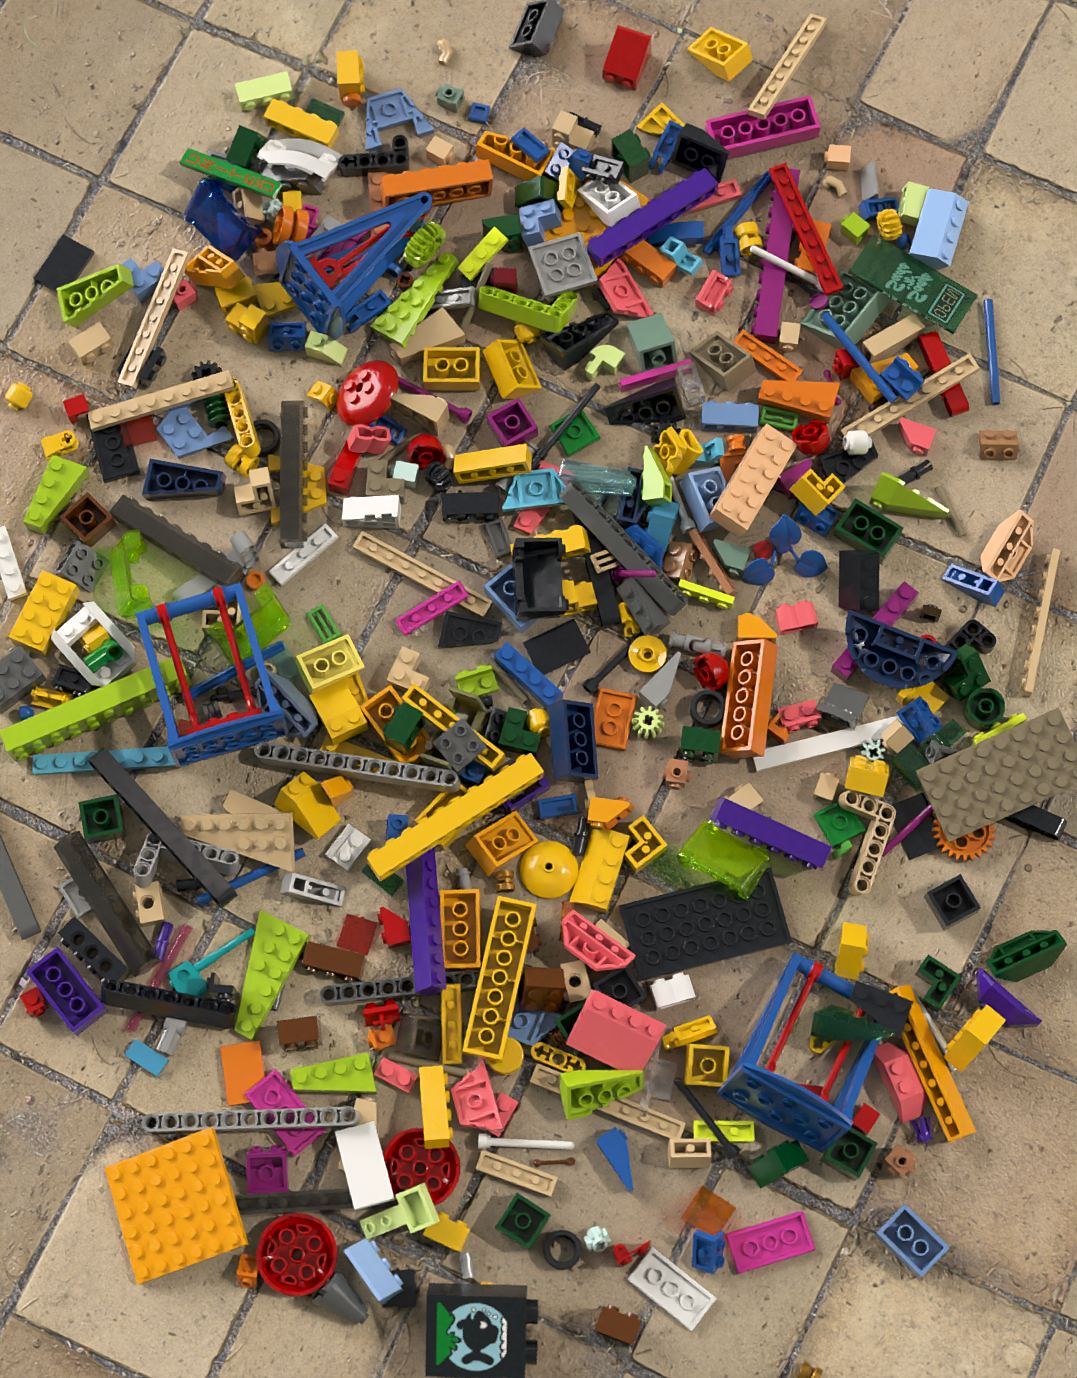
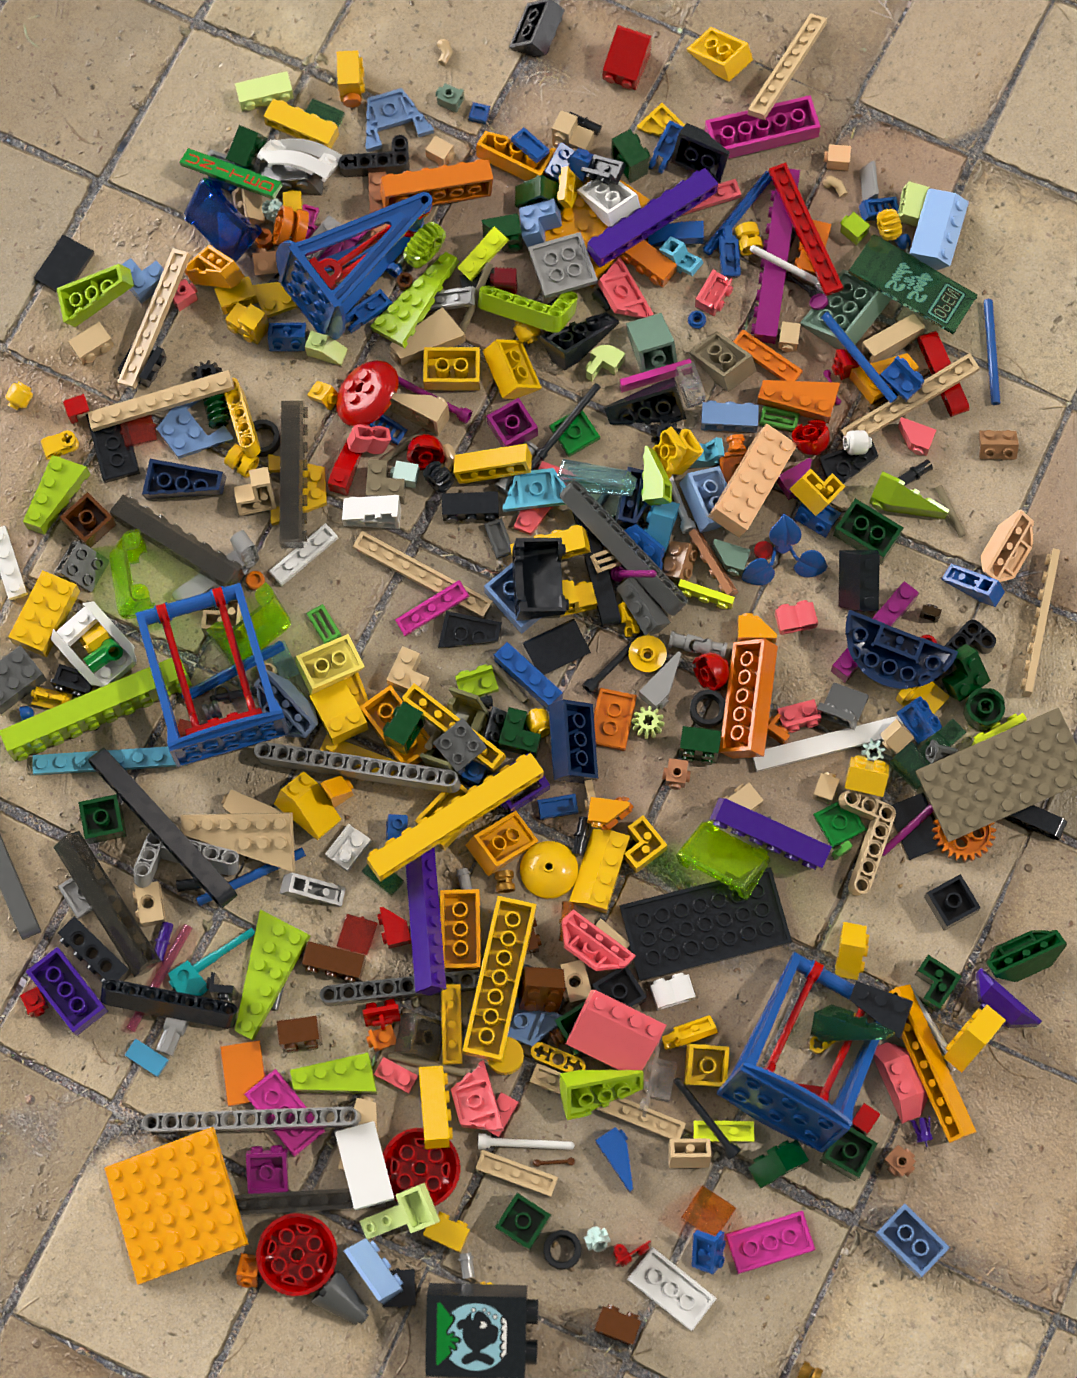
(696, 315): none -> blue plate

